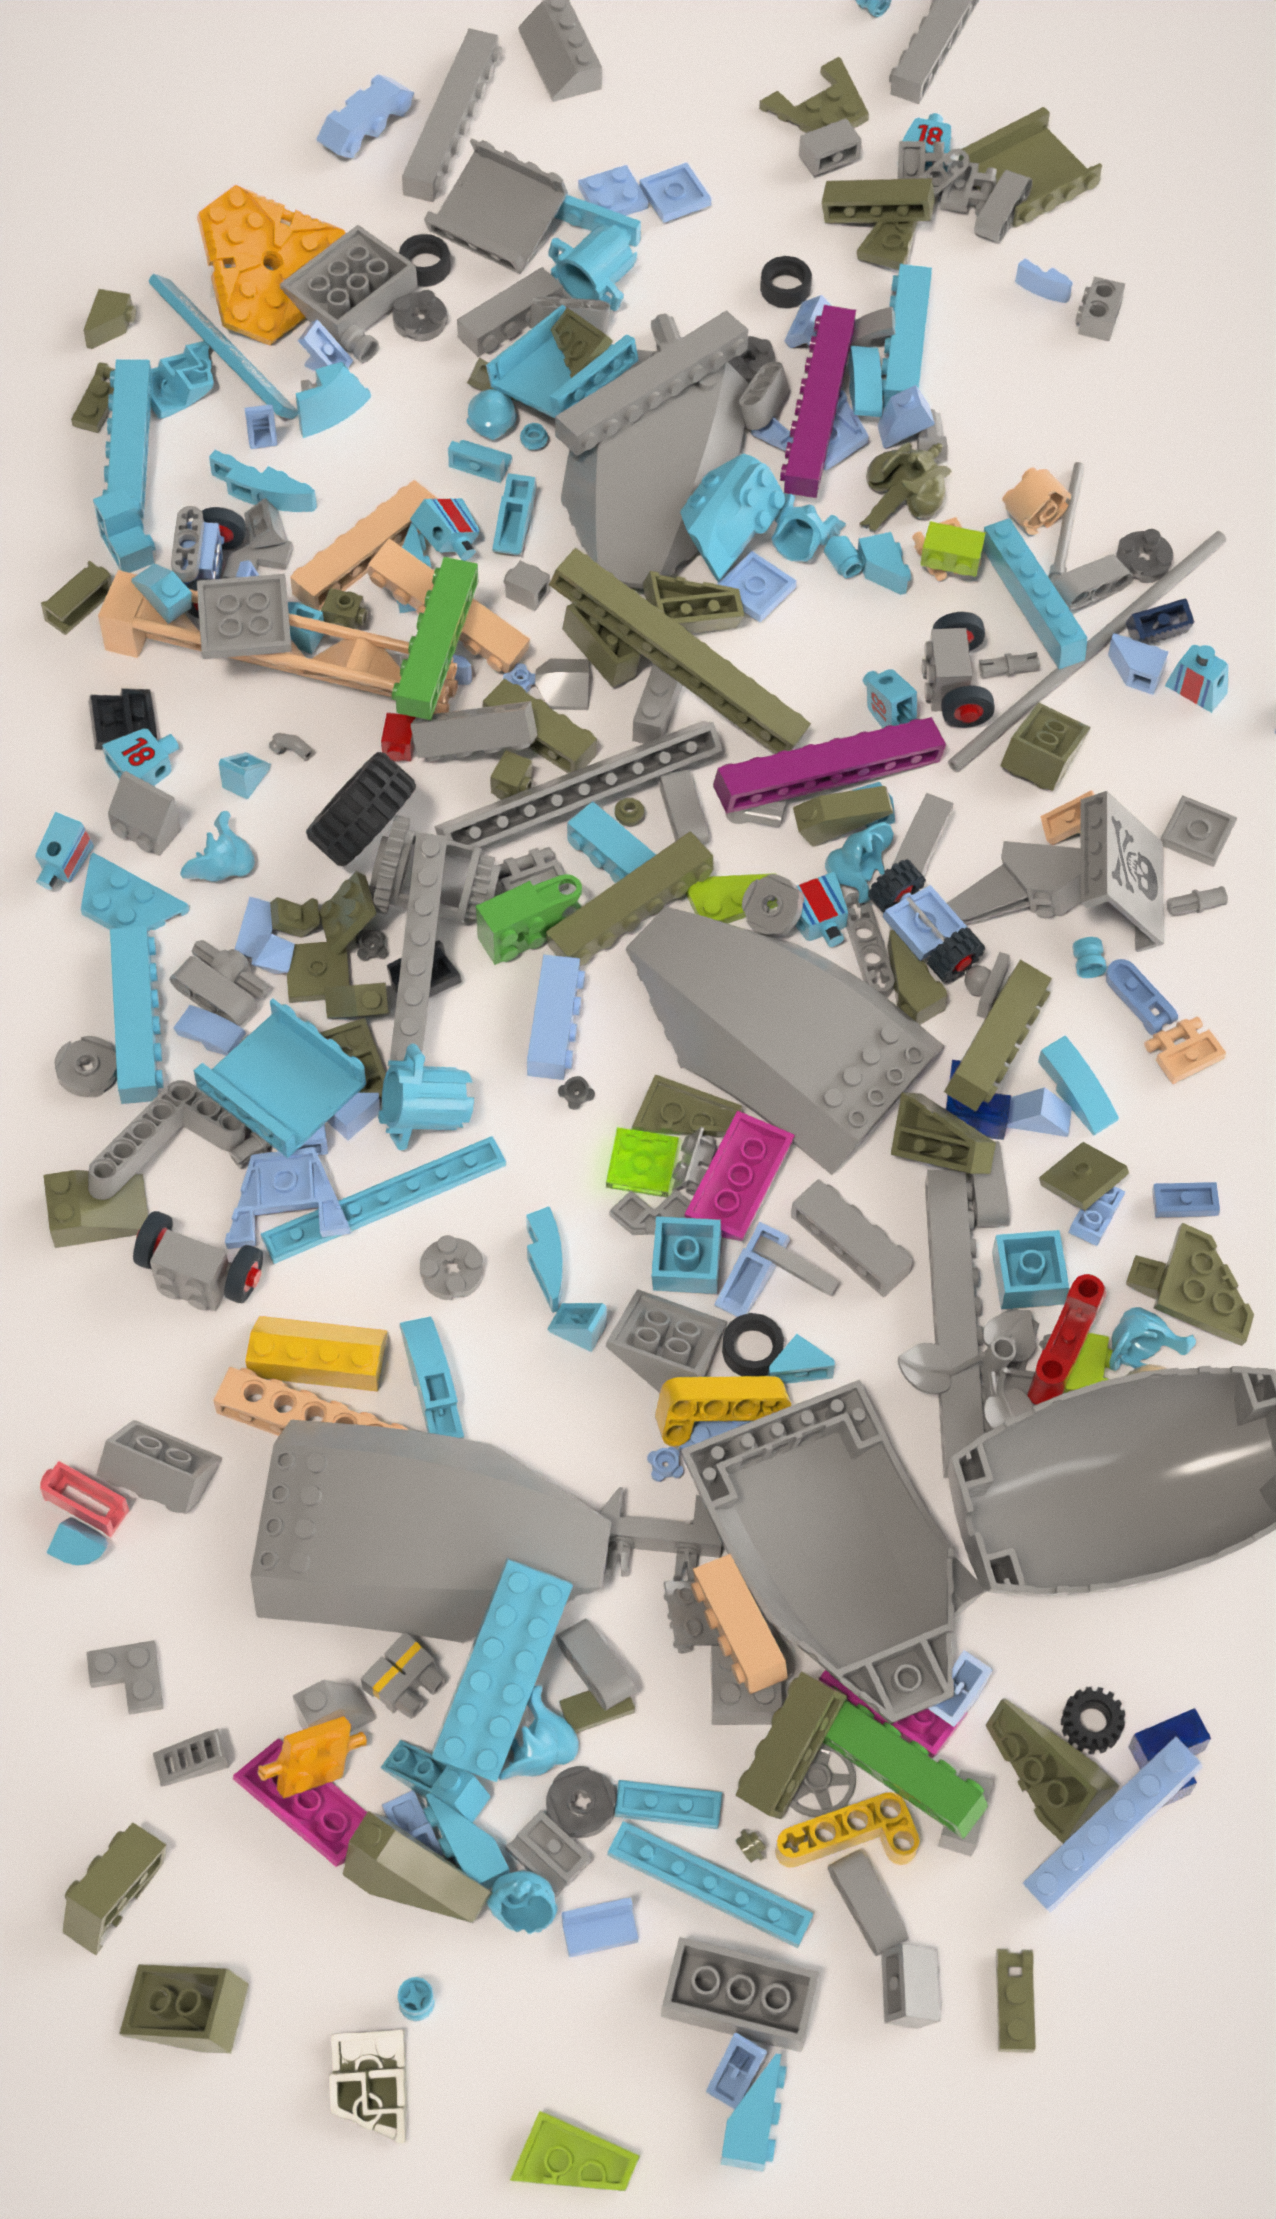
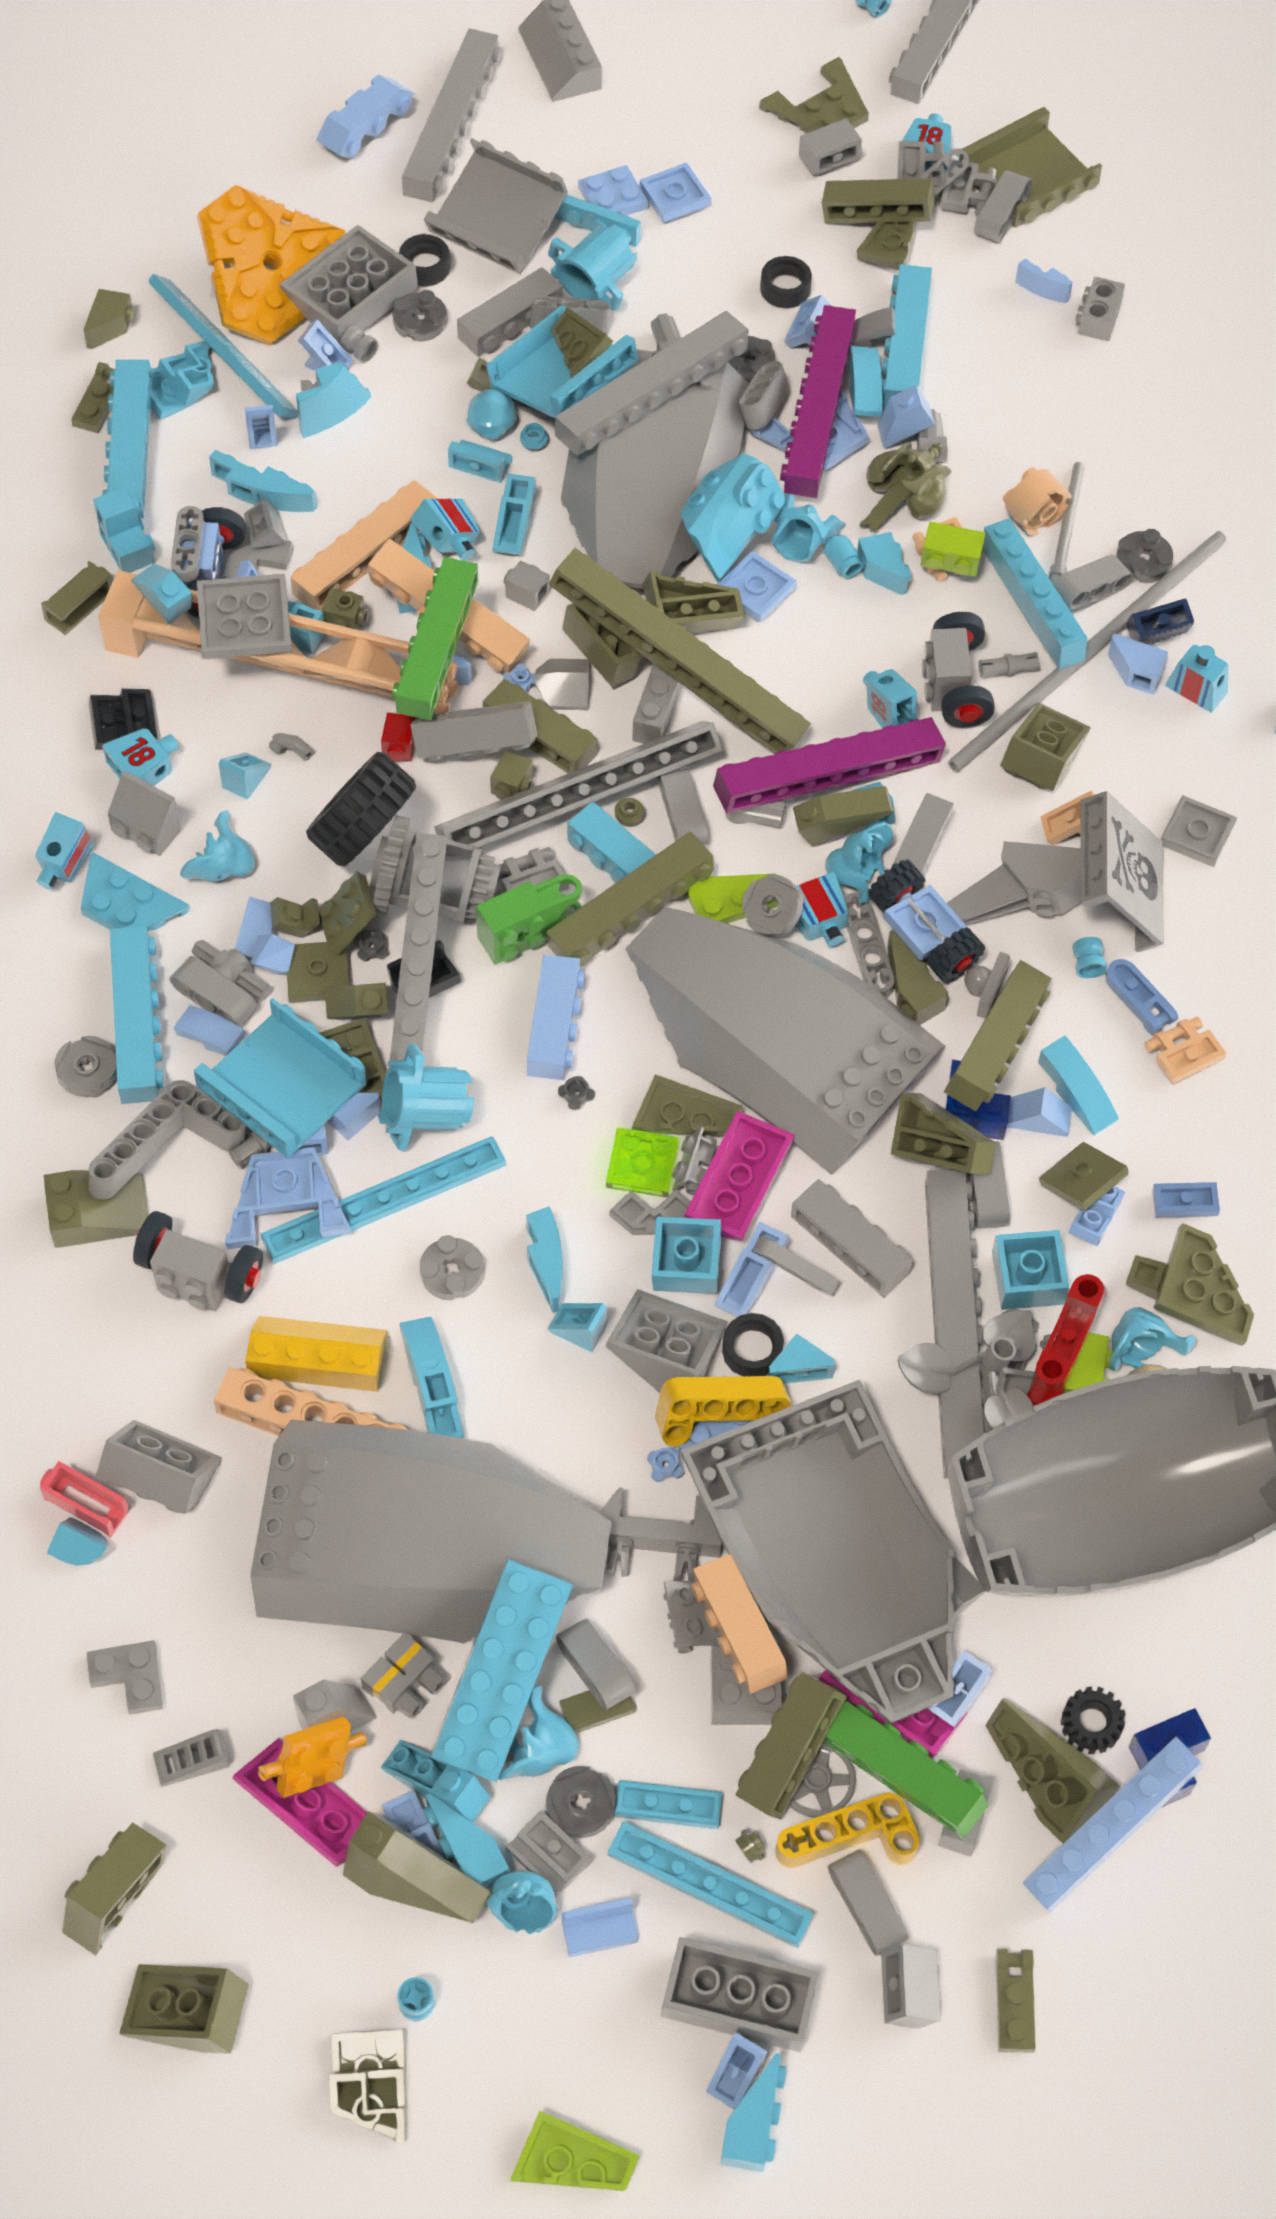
(1197, 901): light grey axle -> none

